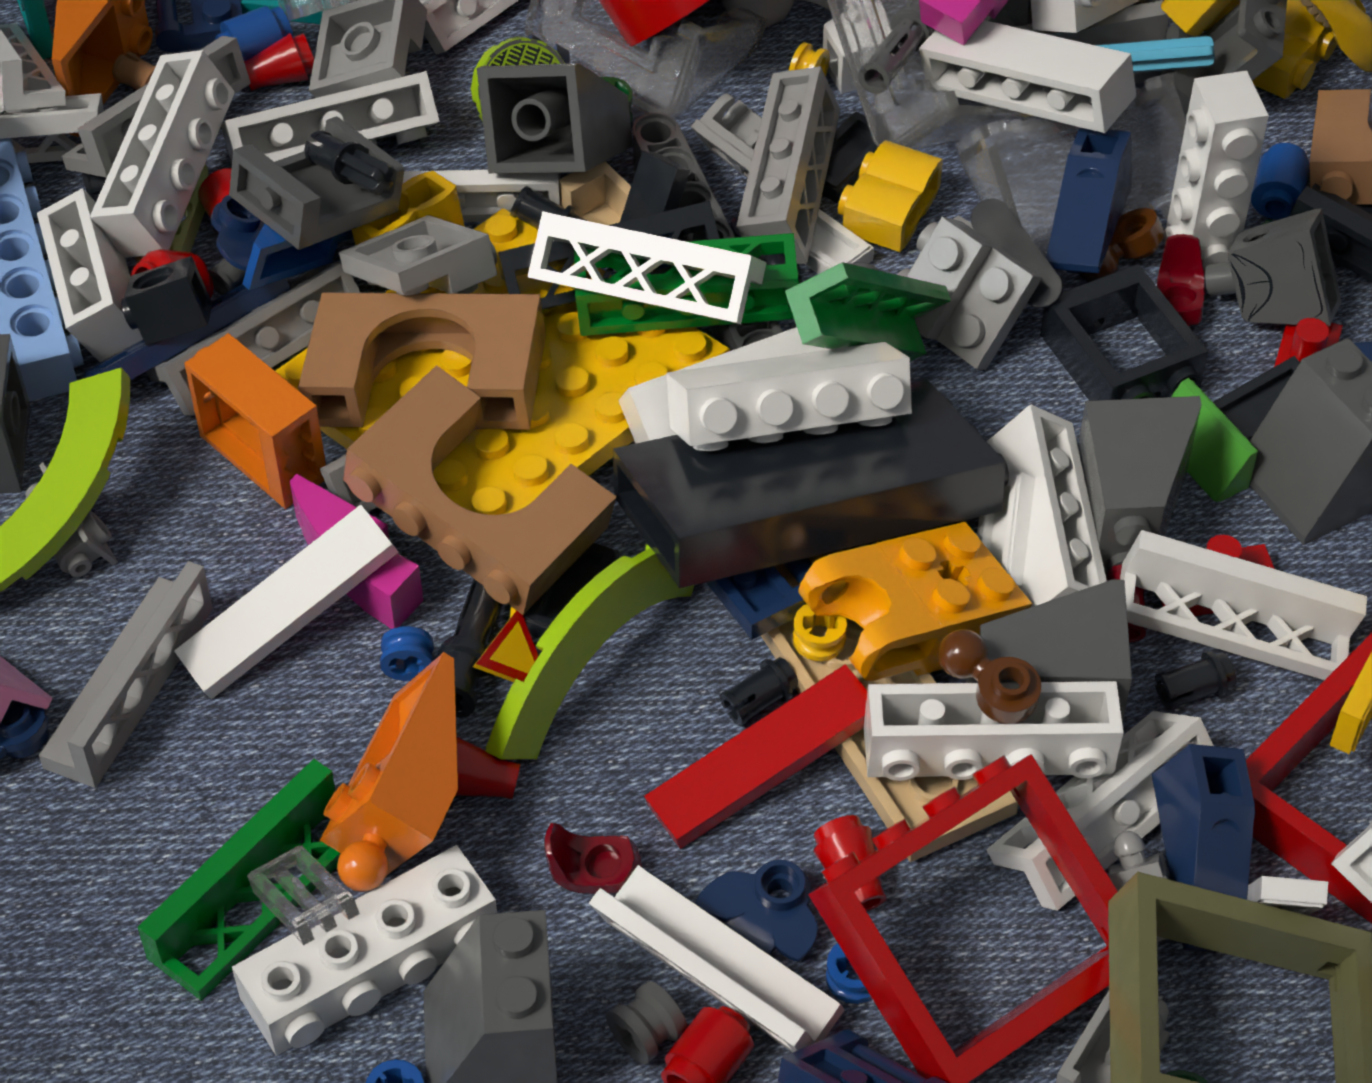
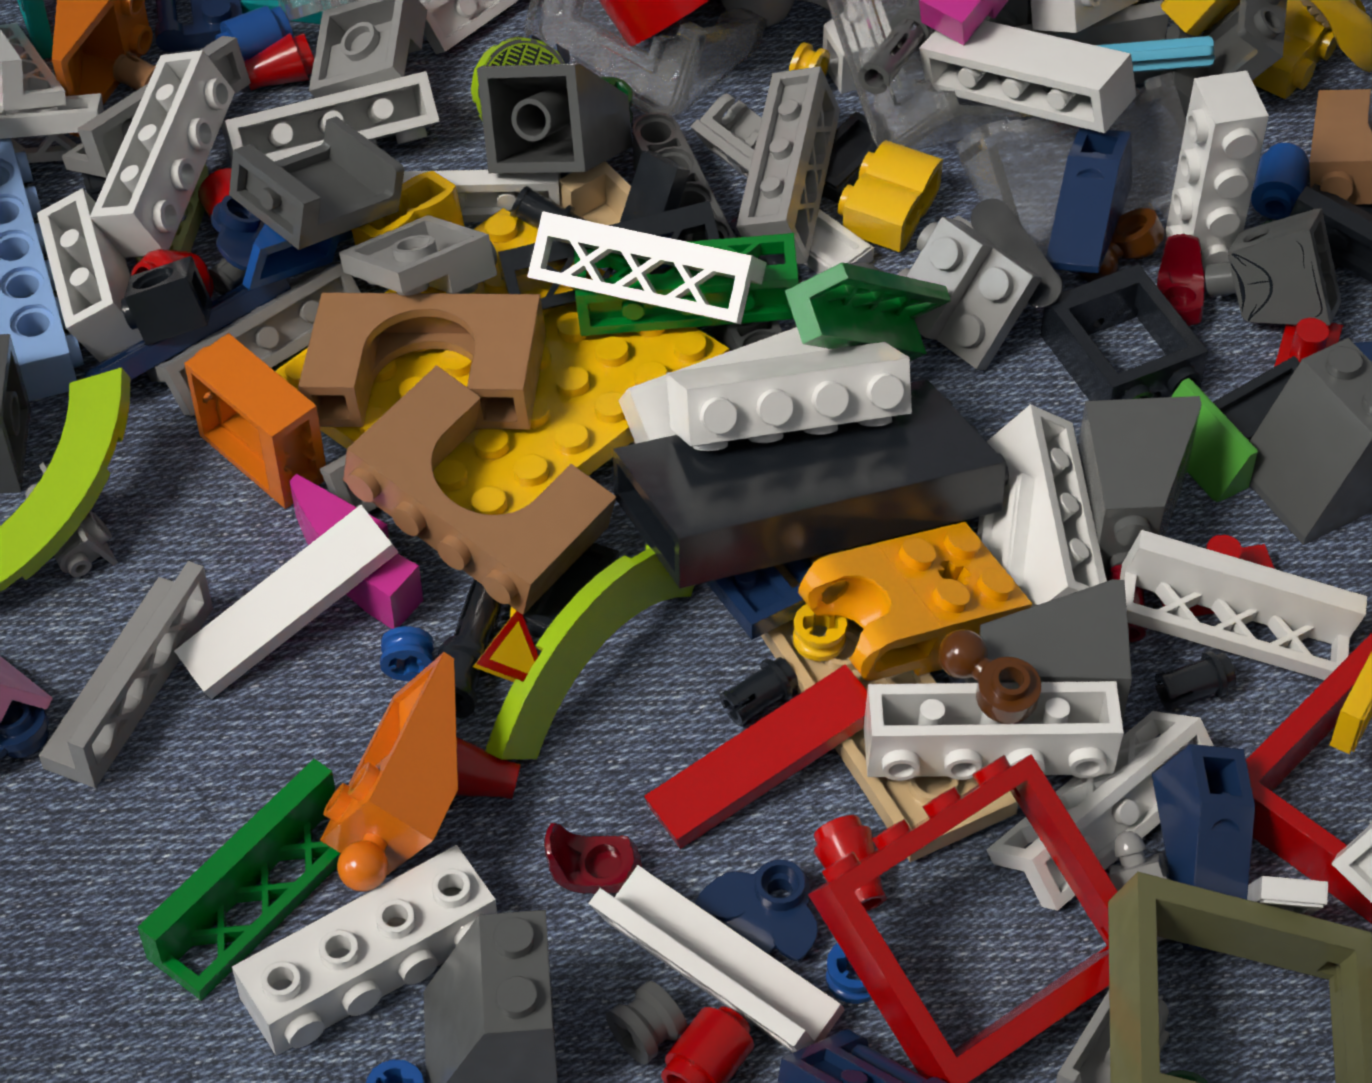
(315, 912): clear tile -> none
(349, 162): black axle -> none

